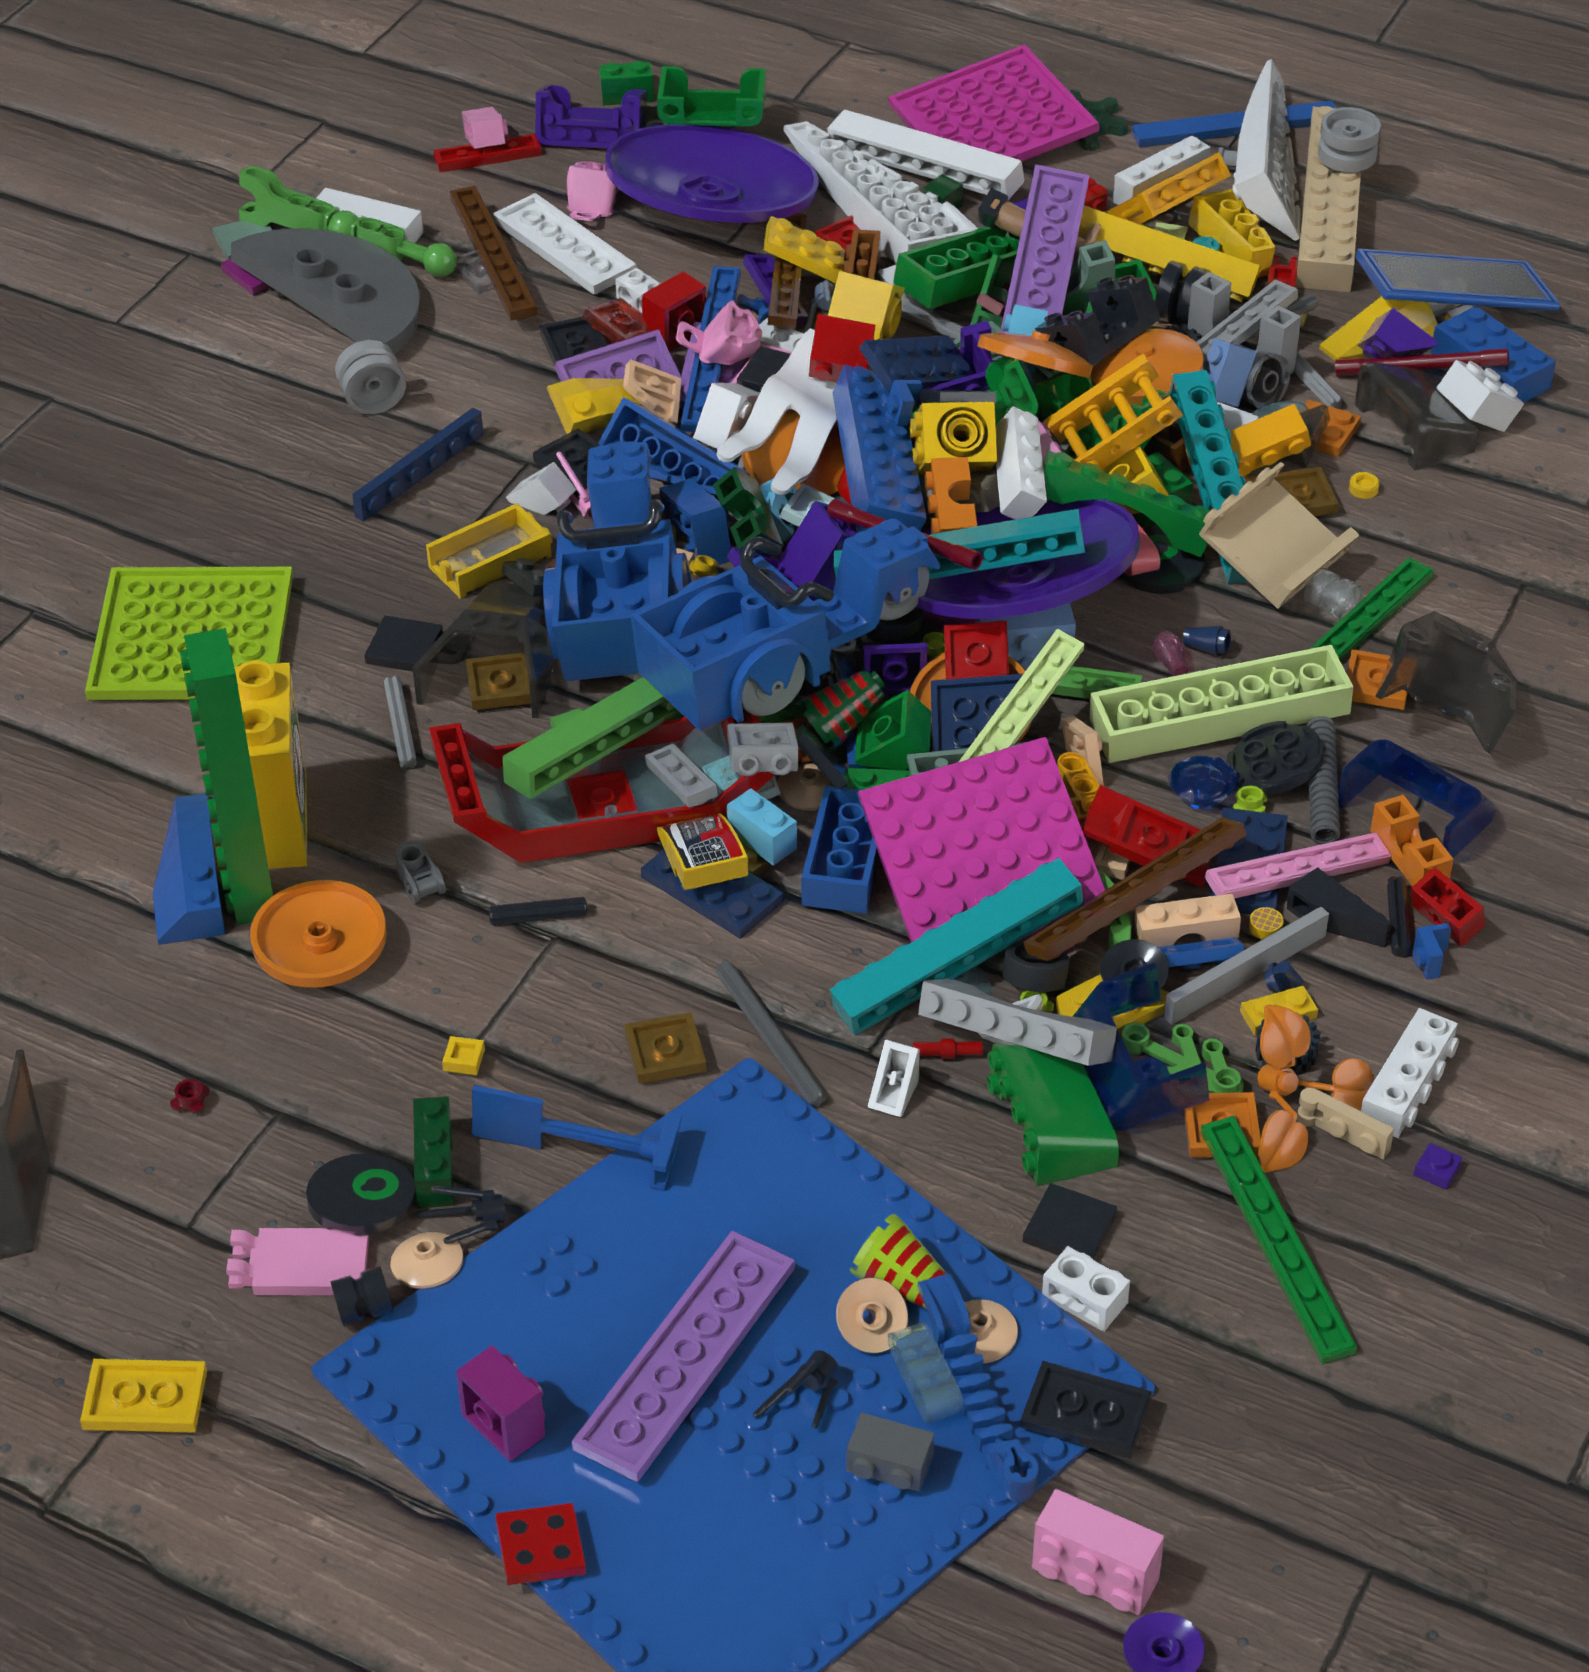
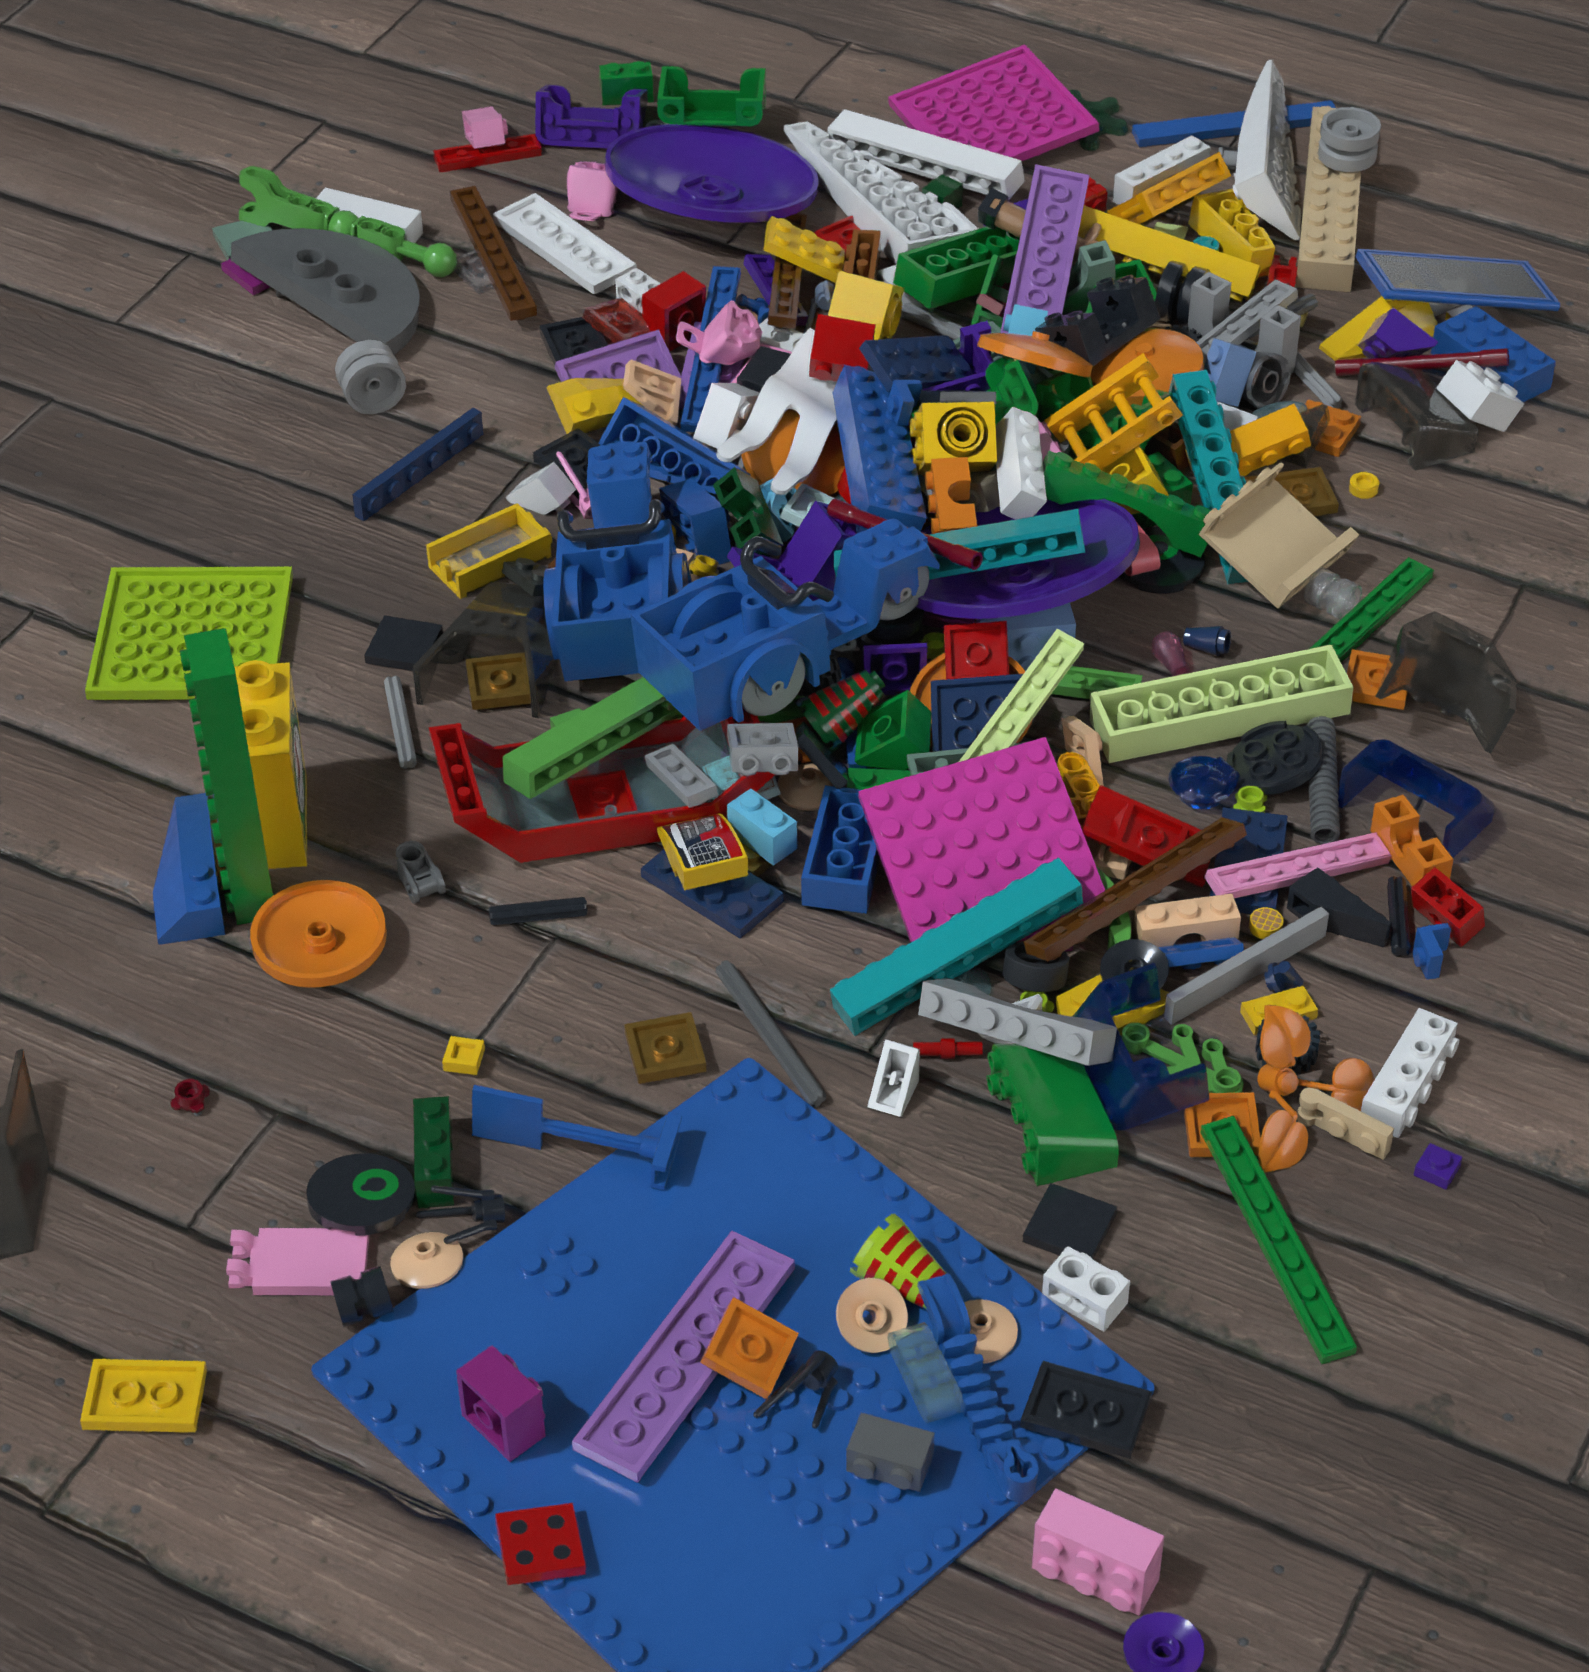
(749, 1348): none -> orange plate

